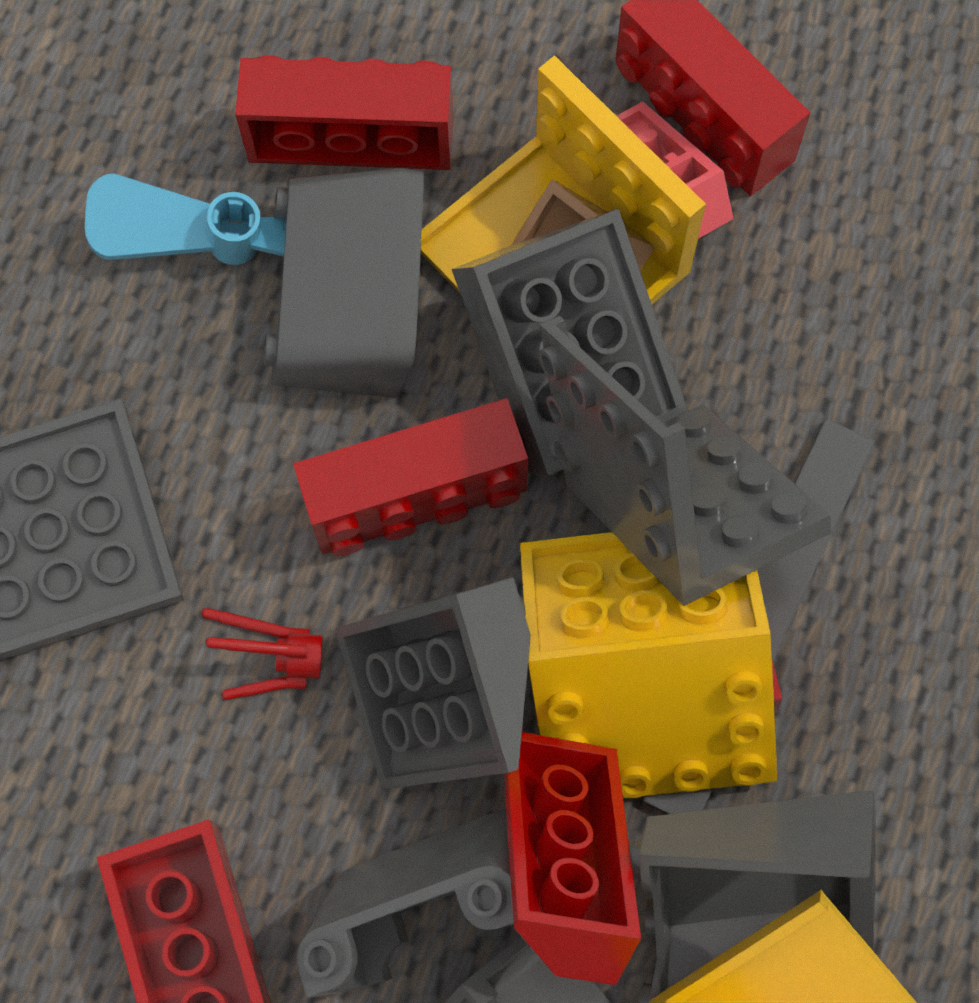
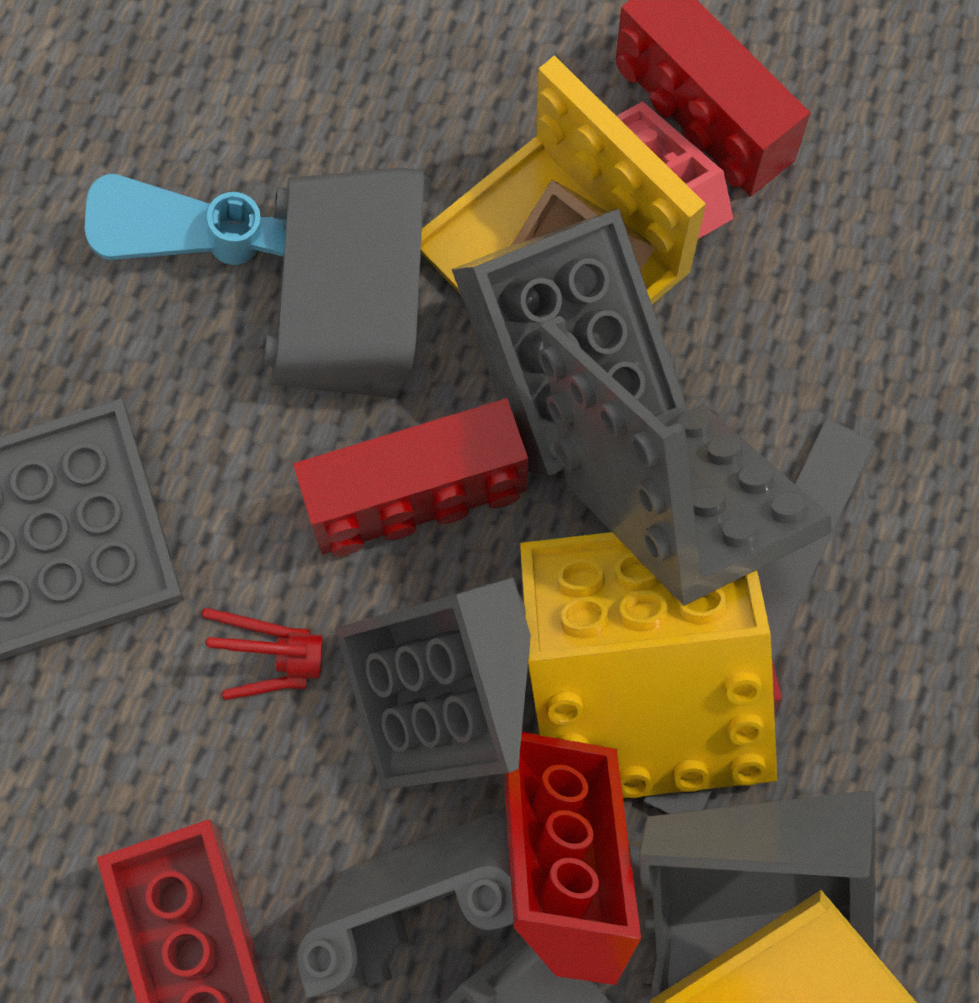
(345, 112): red brick -> none

